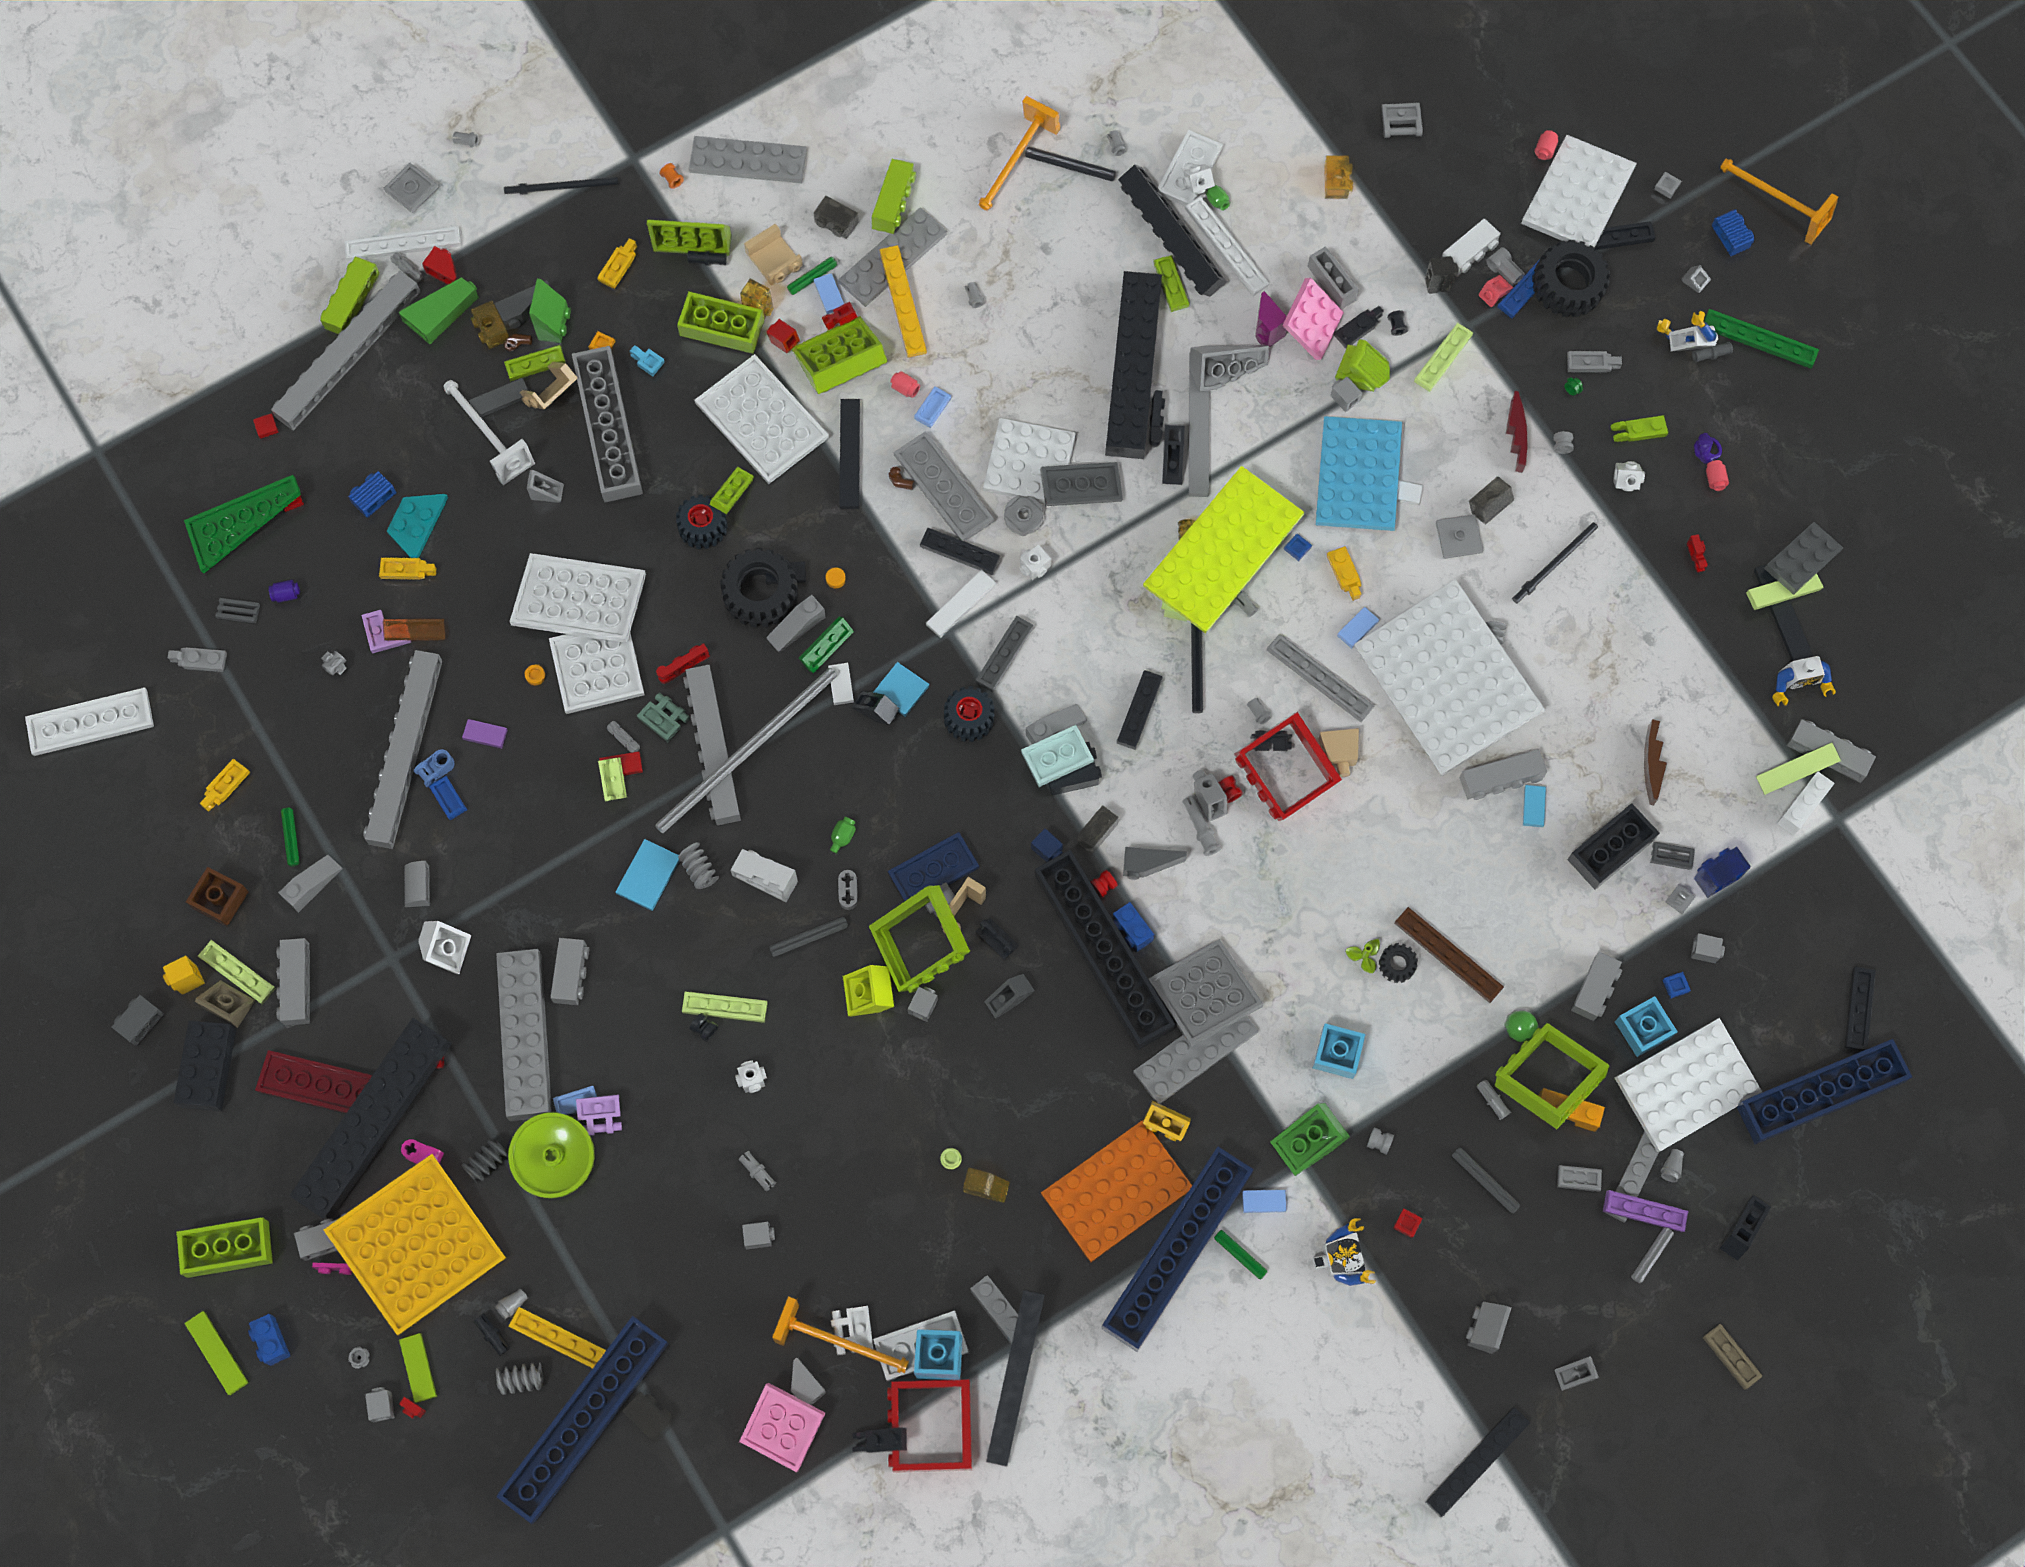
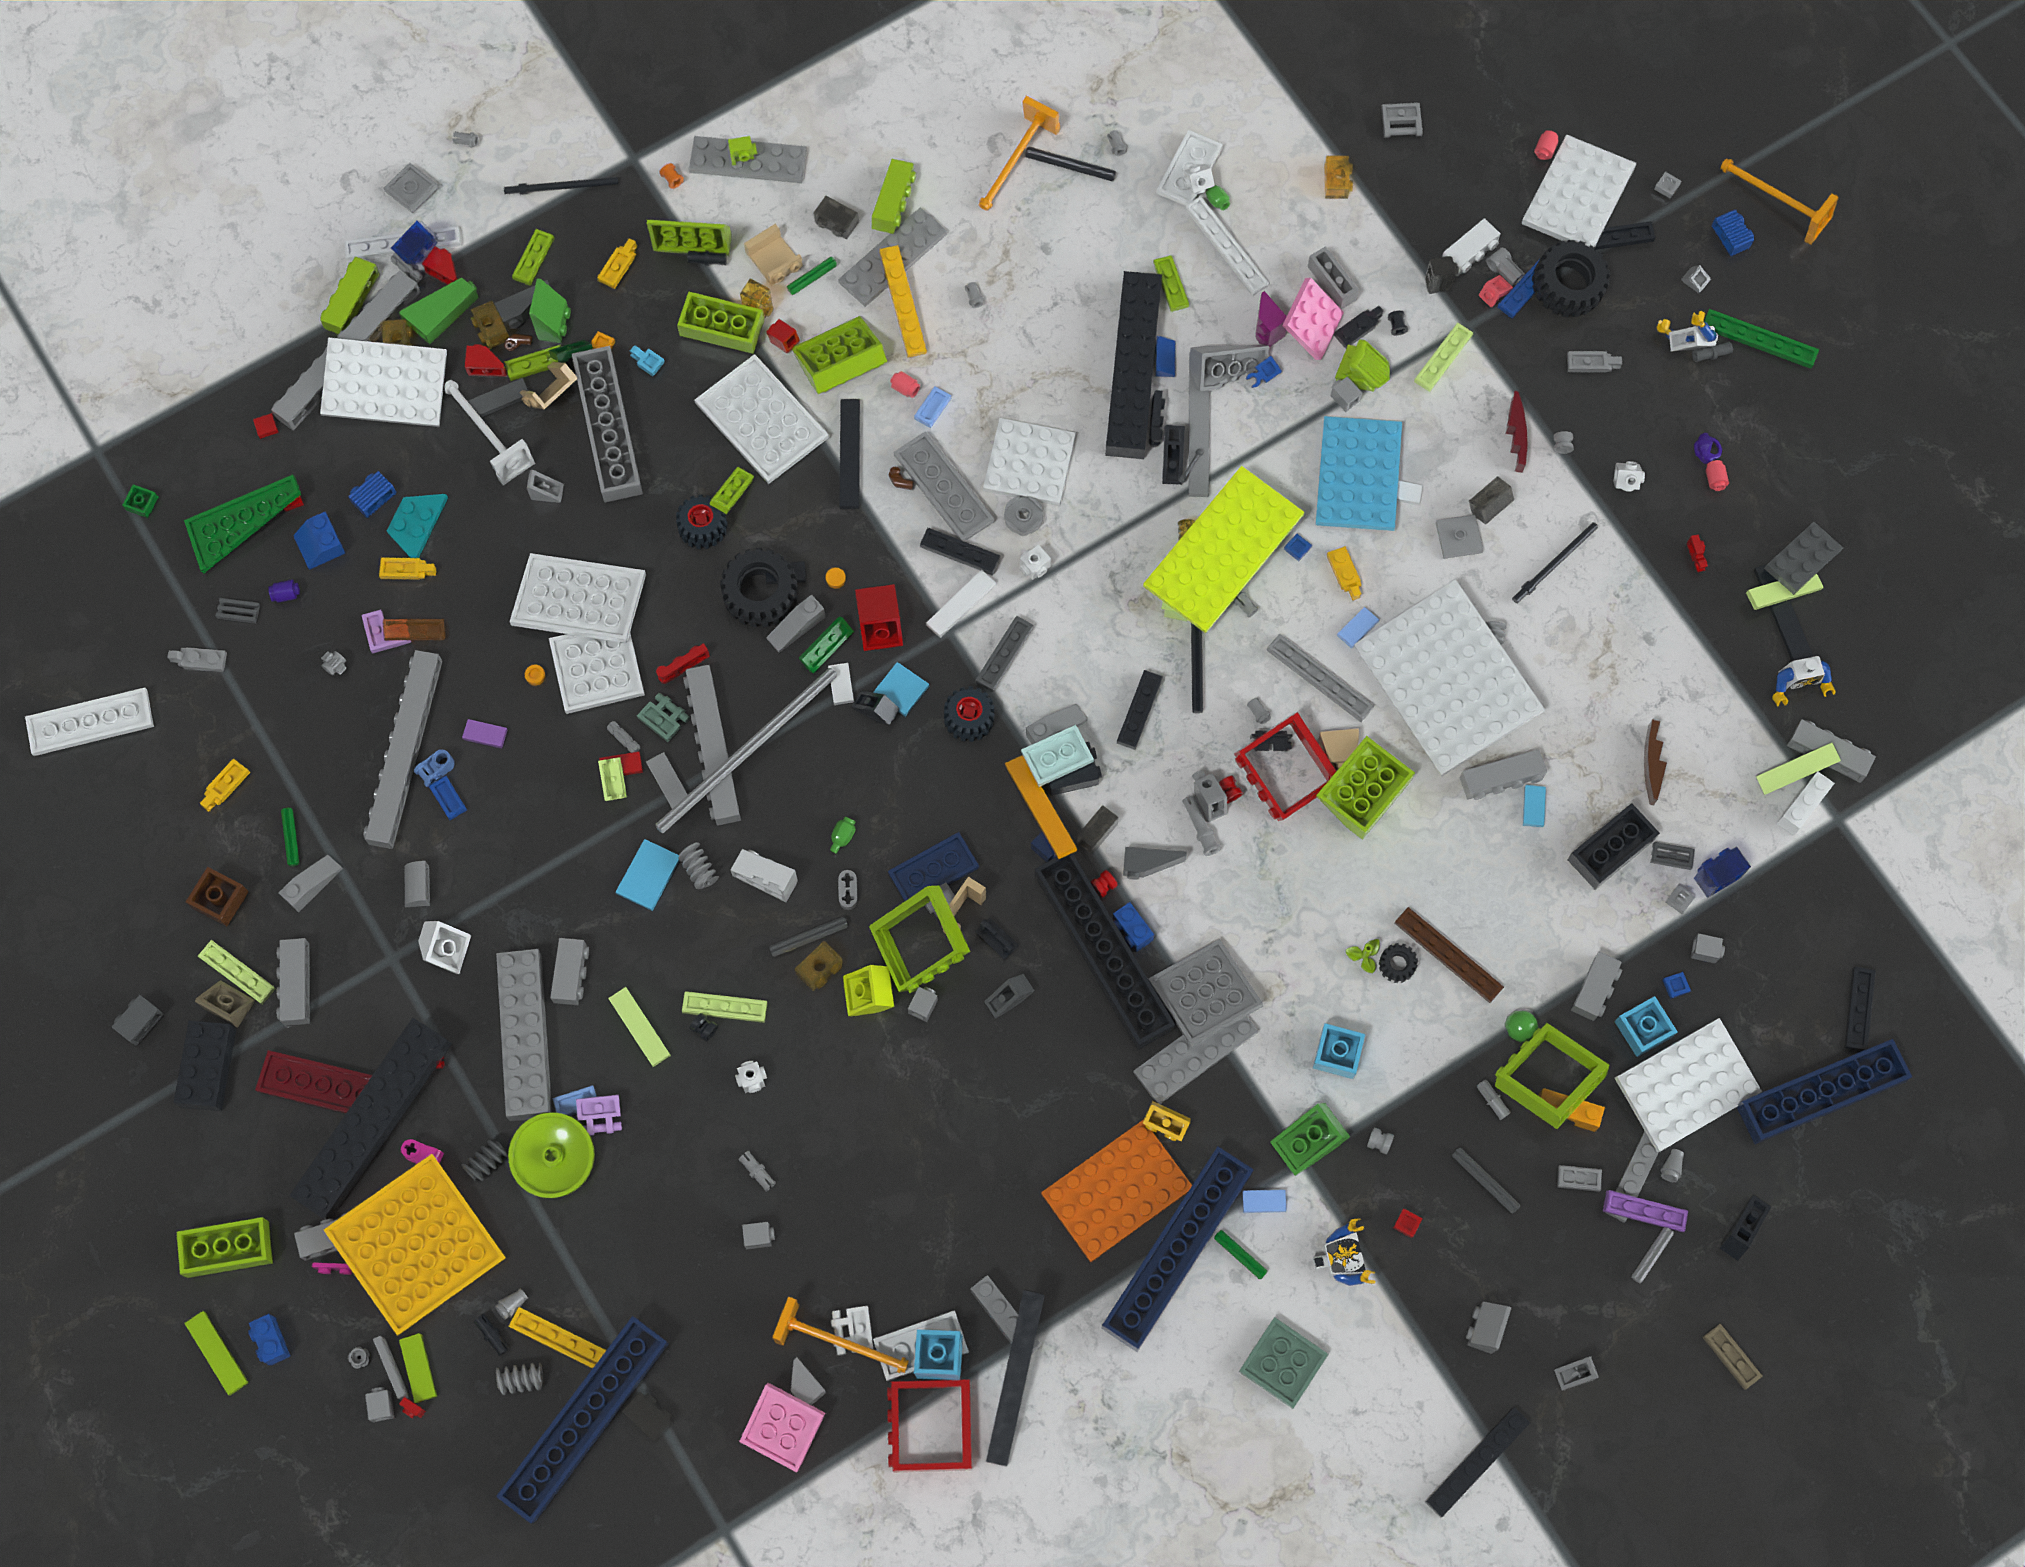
(140, 501): none -> green piece
(183, 975): yellow brick -> none
(318, 541): none -> blue slope
(383, 382): none -> white plate
(391, 1367): none -> light grey tile
(397, 330): none -> clear yellow brick
(415, 242): none -> clear blue brick
(483, 362): none -> red slope
(533, 257): none -> lime tile
(565, 352): none -> dark green plate
(639, 1027): none -> yellowish green tile
(667, 779): none -> light grey tile
(741, 149): none -> lime brick
(822, 954): none -> clear yellow brick
(828, 292): light blue tile -> none
(841, 315): red plate -> none
(879, 617): none -> red slope
(882, 1440): black hinge -> none
(950, 1158): yellowish green plate -> none
(985, 1185): clear yellow slope -> none
(1041, 808): none -> light orange tile
(1081, 484): dark grey plate -> none
(1165, 357): none -> blue slope
(1172, 231): black brick -> none
(1199, 452): none -> dark grey hinge
(1265, 370): none -> blue plate
(1283, 1363): none -> sand green plate
(1365, 787): none -> lime slope
(1573, 386): green plate -> none
(1640, 429): lime hinge -> none

